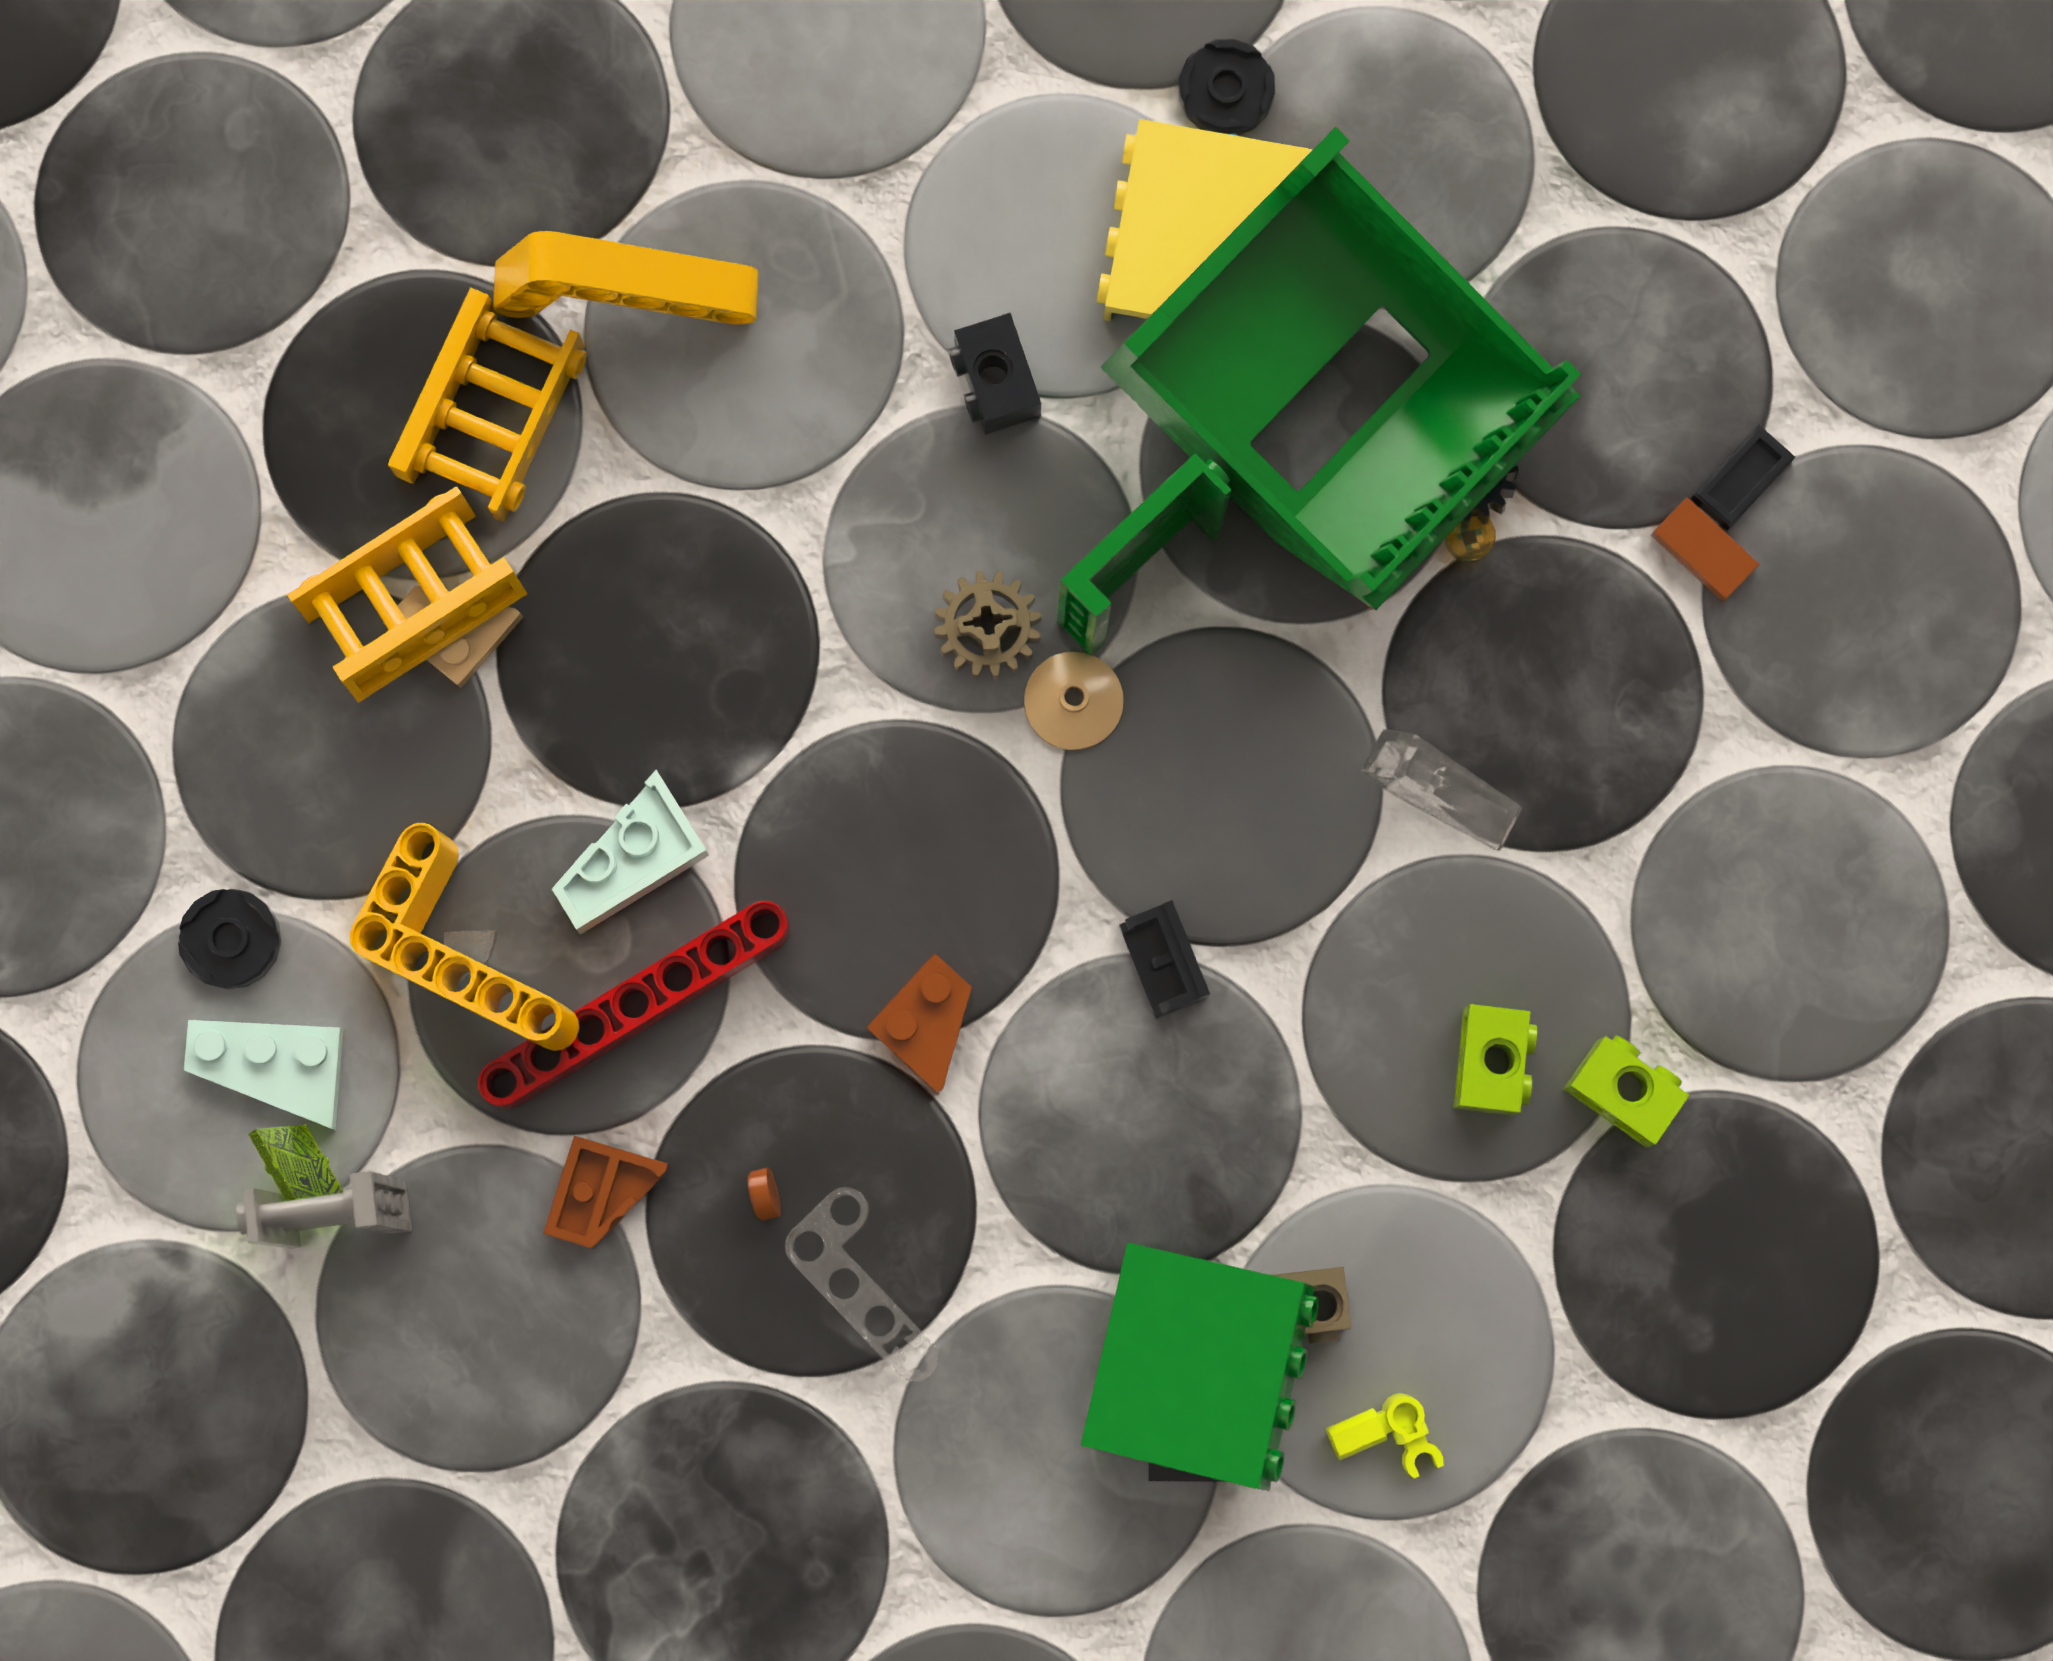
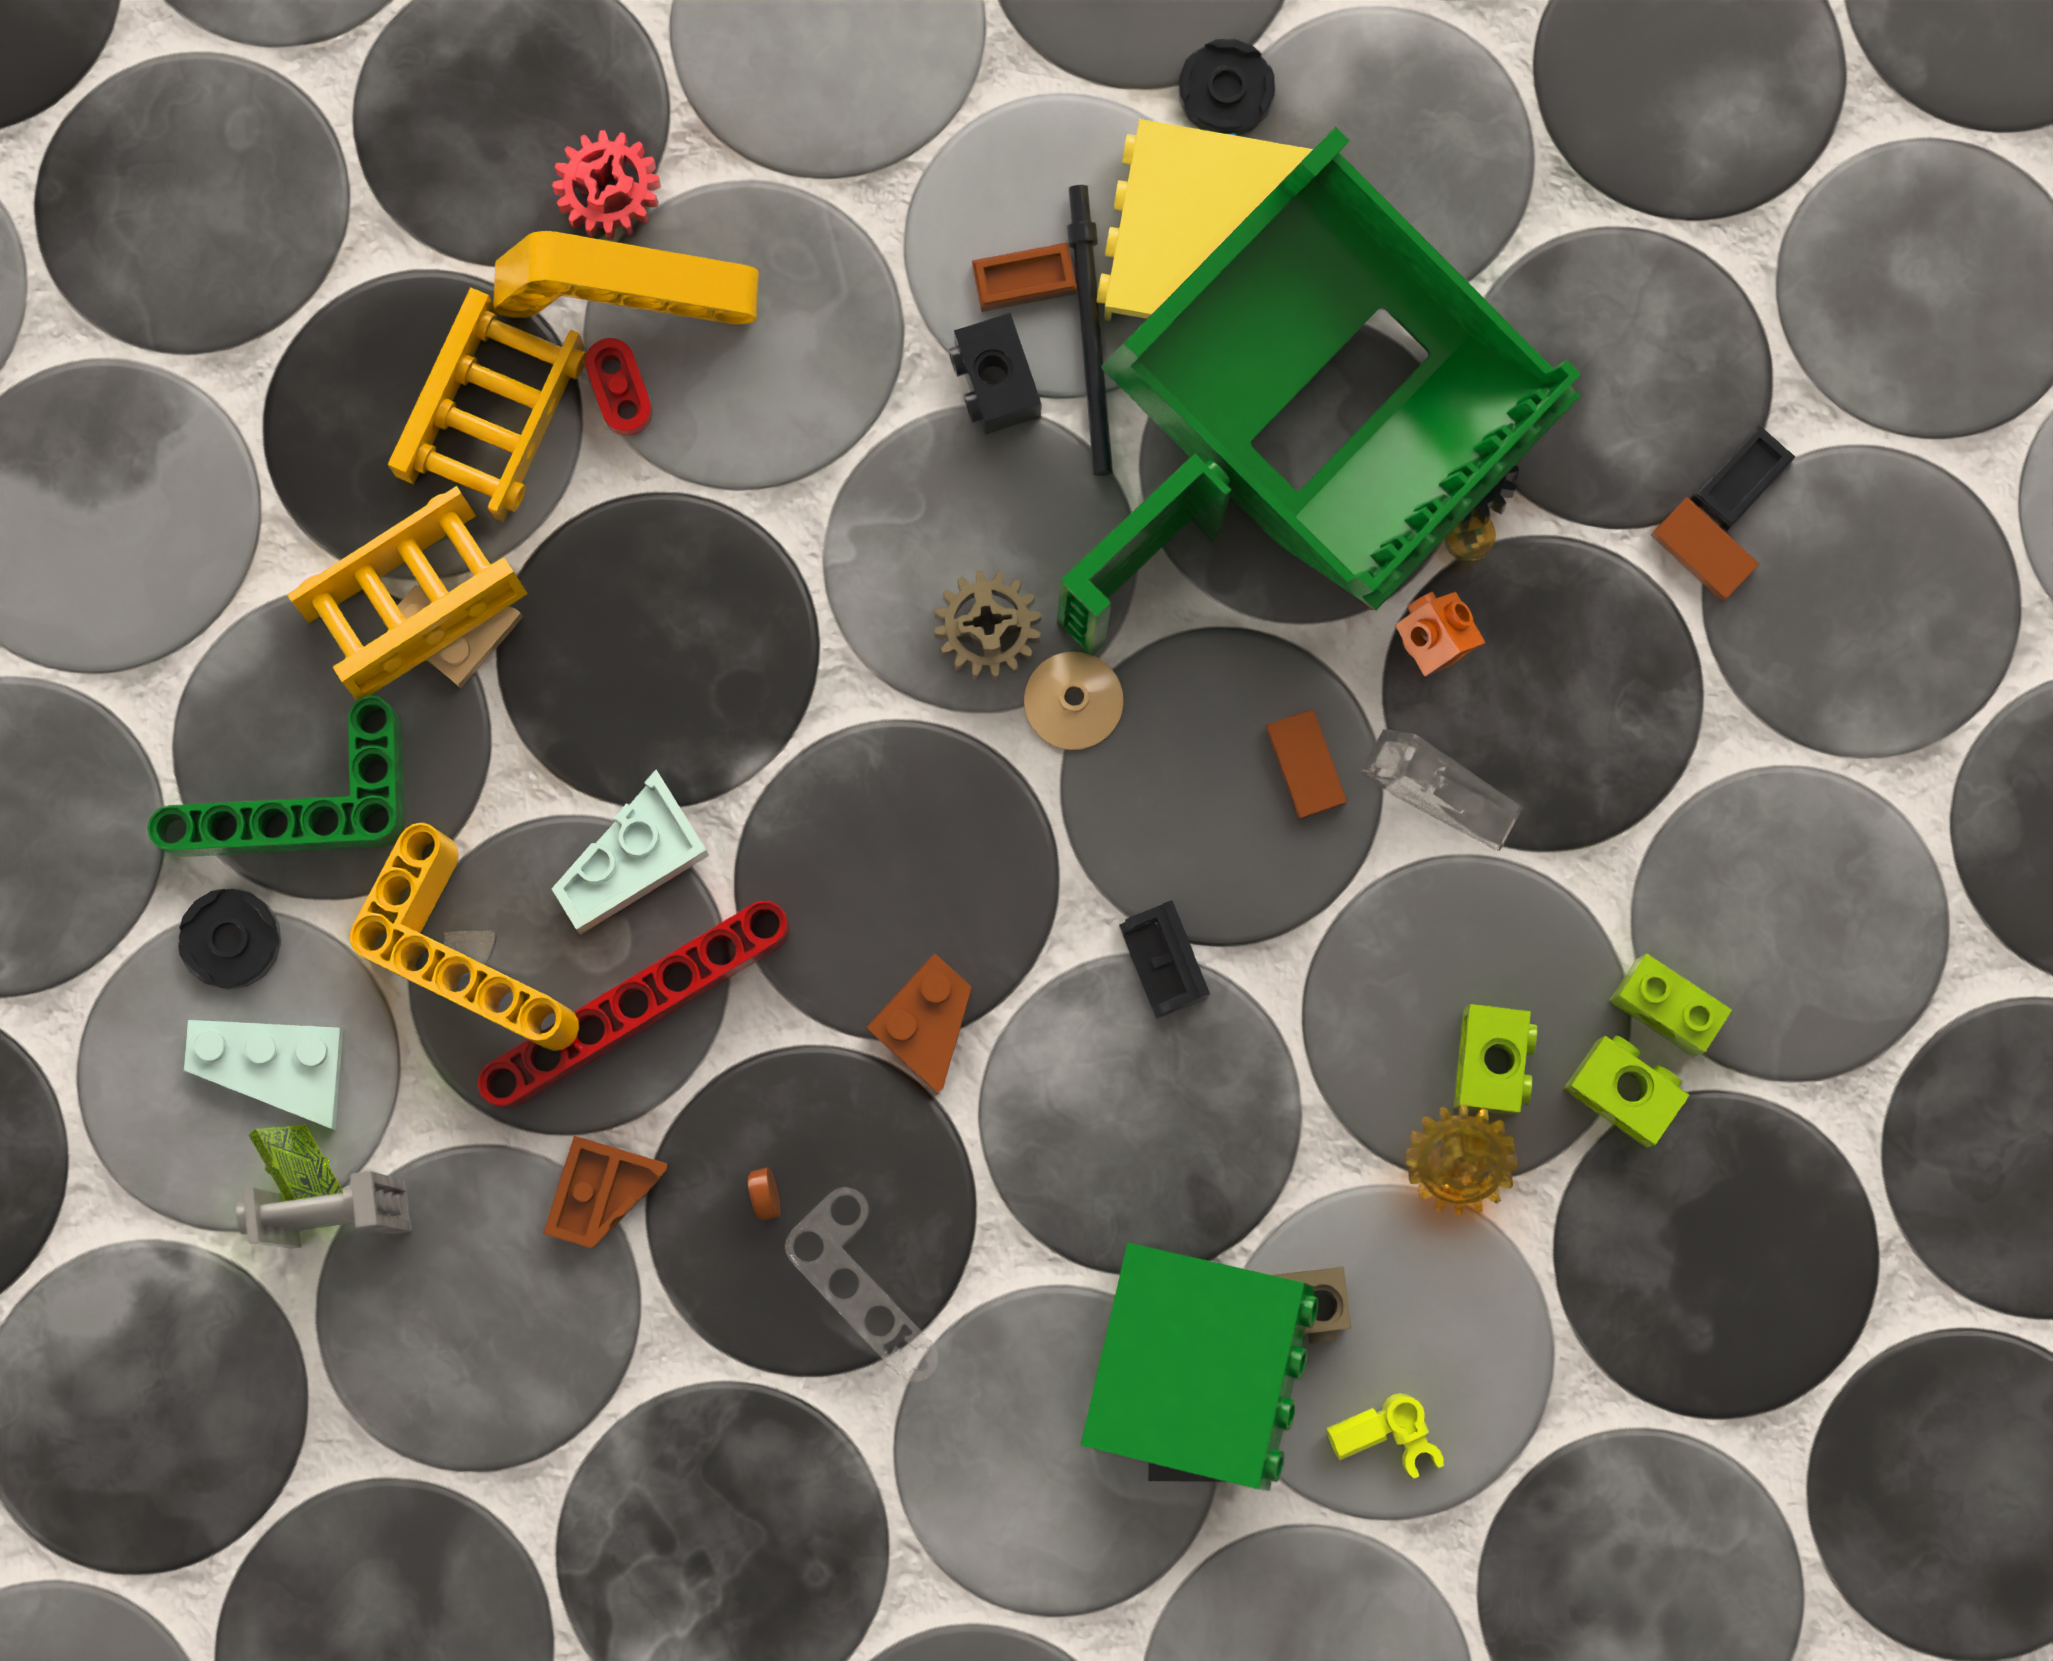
(304, 813): none -> green beam
(610, 165): none -> coral gear
(620, 388): none -> red plate
(1024, 277): none -> dark orange tile
(1083, 237): none -> black bar
(1306, 764): none -> dark orange tile
(1439, 632): none -> orange brick
(1466, 1138): none -> clear yellow gear
(1670, 1005): none -> lime brick

